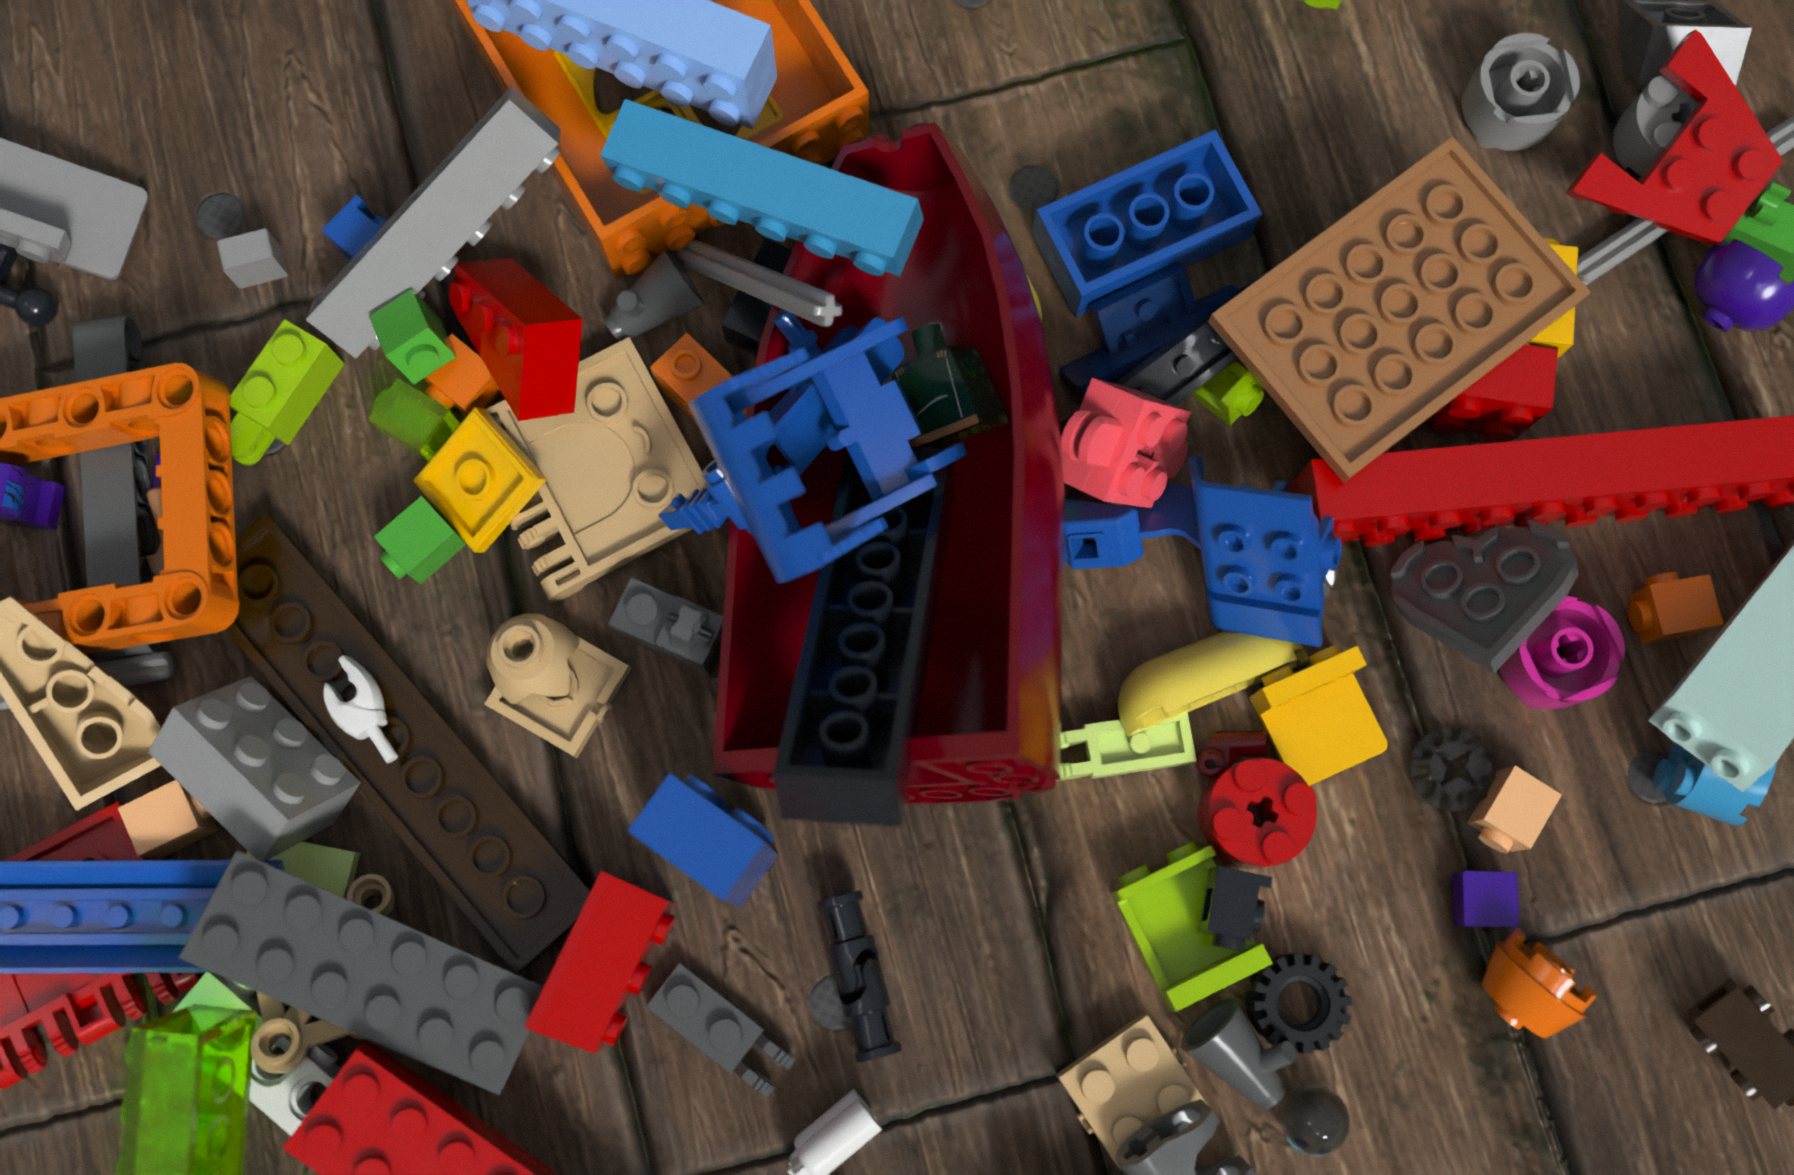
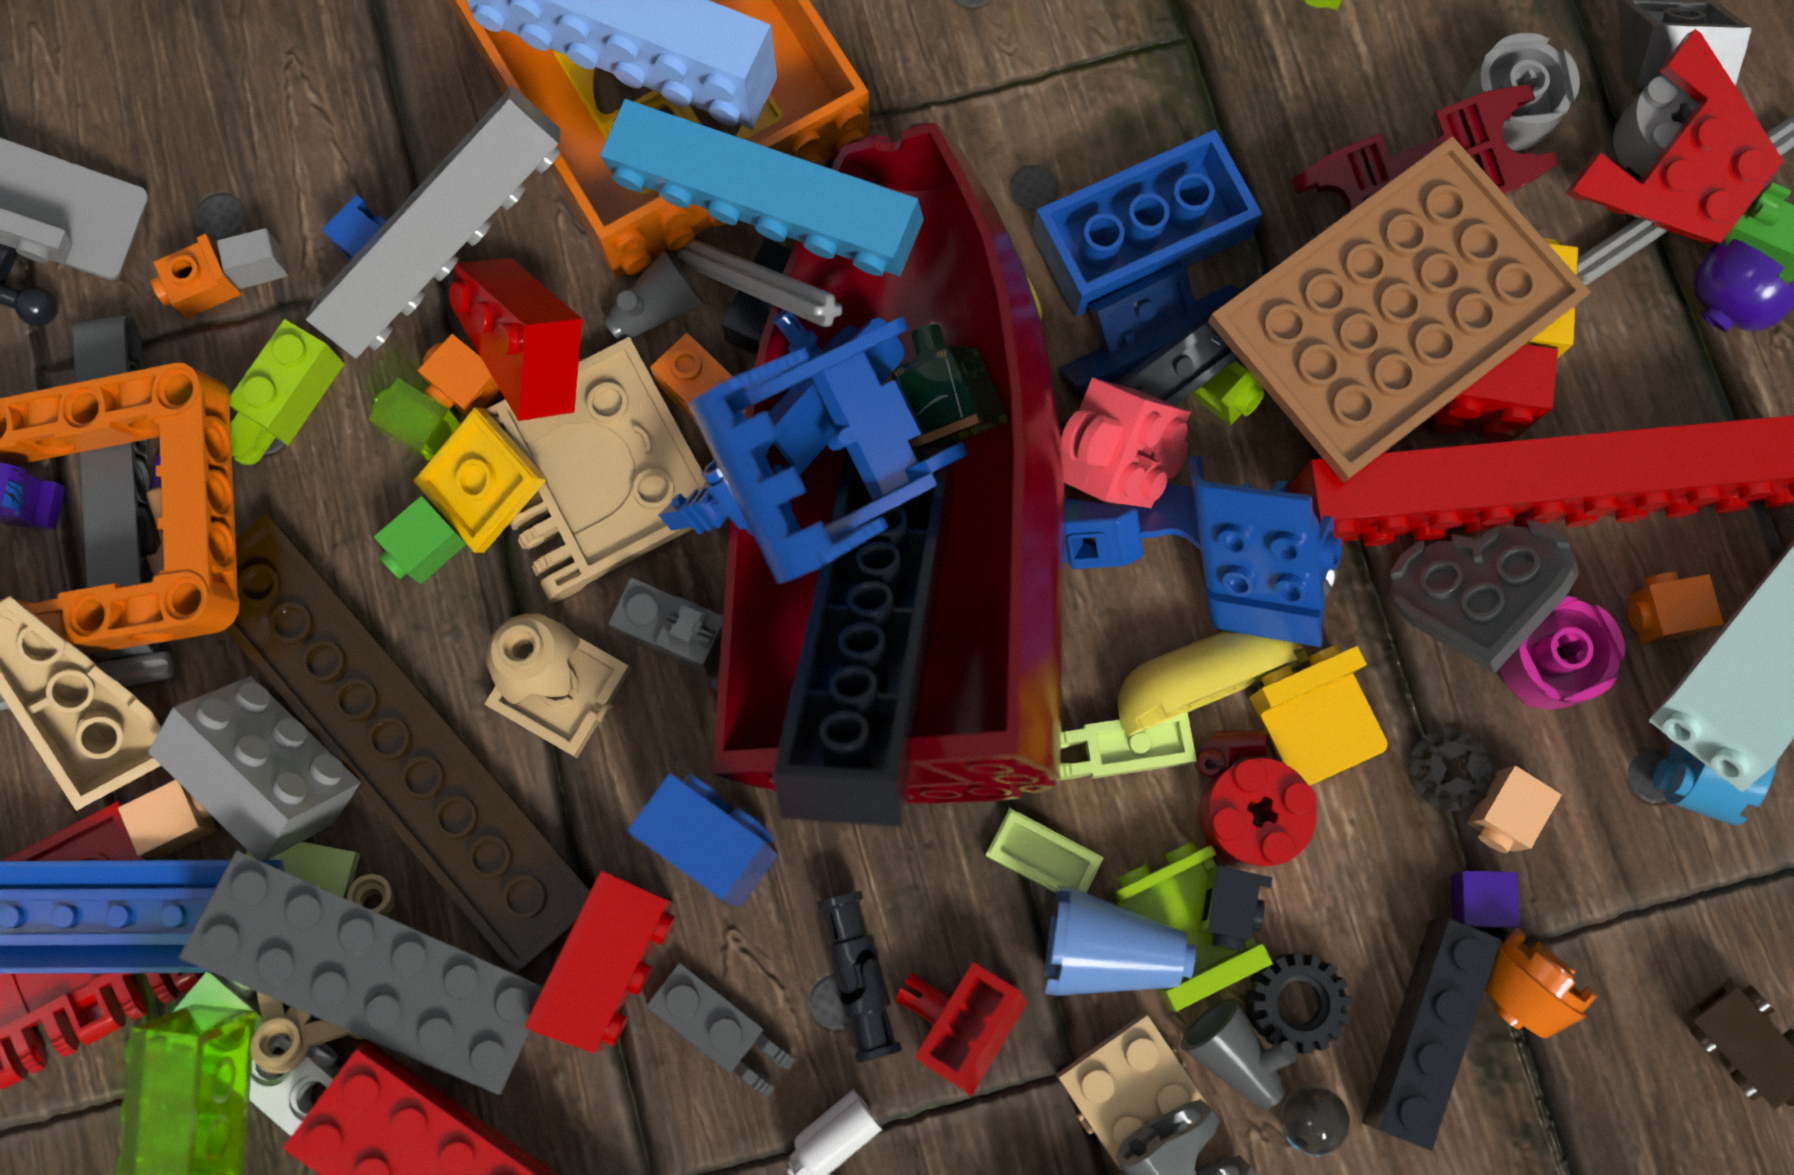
(193, 279): none -> orange brick
(365, 712): white hand -> none
(412, 336): bright green brick -> none
(966, 1026): none -> red brick
(1042, 854): none -> yellowish green tile
(1111, 948): none -> medium blue cone
(1431, 1032): none -> black brick
(1472, 122): none -> dark red piece

